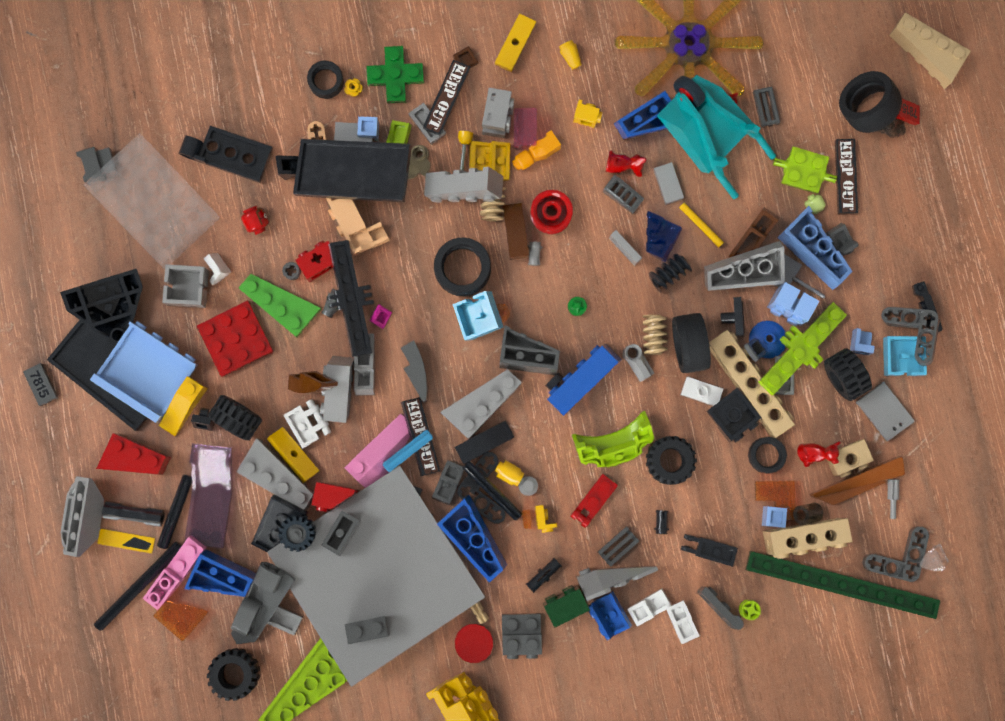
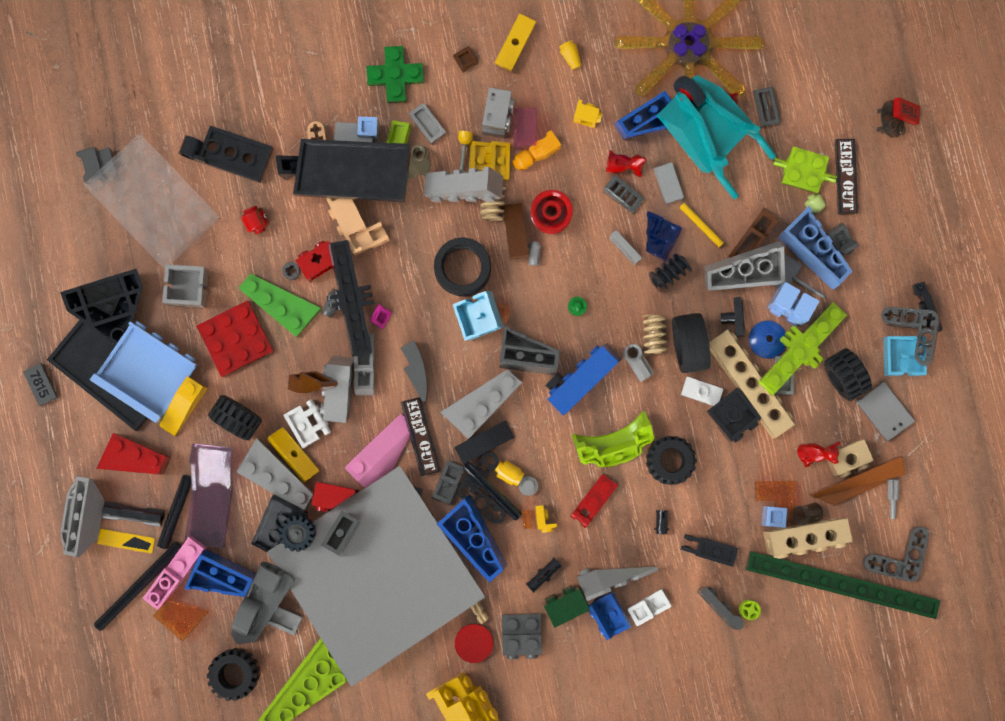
(202, 421): black tile -> none
(218, 267): white tile -> none
(323, 65): black tyre -> none
(353, 92): yellow plate -> none
(366, 630): dark grey brick -> none
(408, 450): dark azure axle -> none
(446, 97): tile -> none
(623, 552): dark grey tile -> none
(682, 622): white slope -> none
(754, 349): dark grey slope -> none
(781, 451): black tyre -> none
(861, 88): black tyre -> none
(861, 342): light blue panel -> none
(930, 48): tan wedge -> none
(935, 559): clear tile -> none

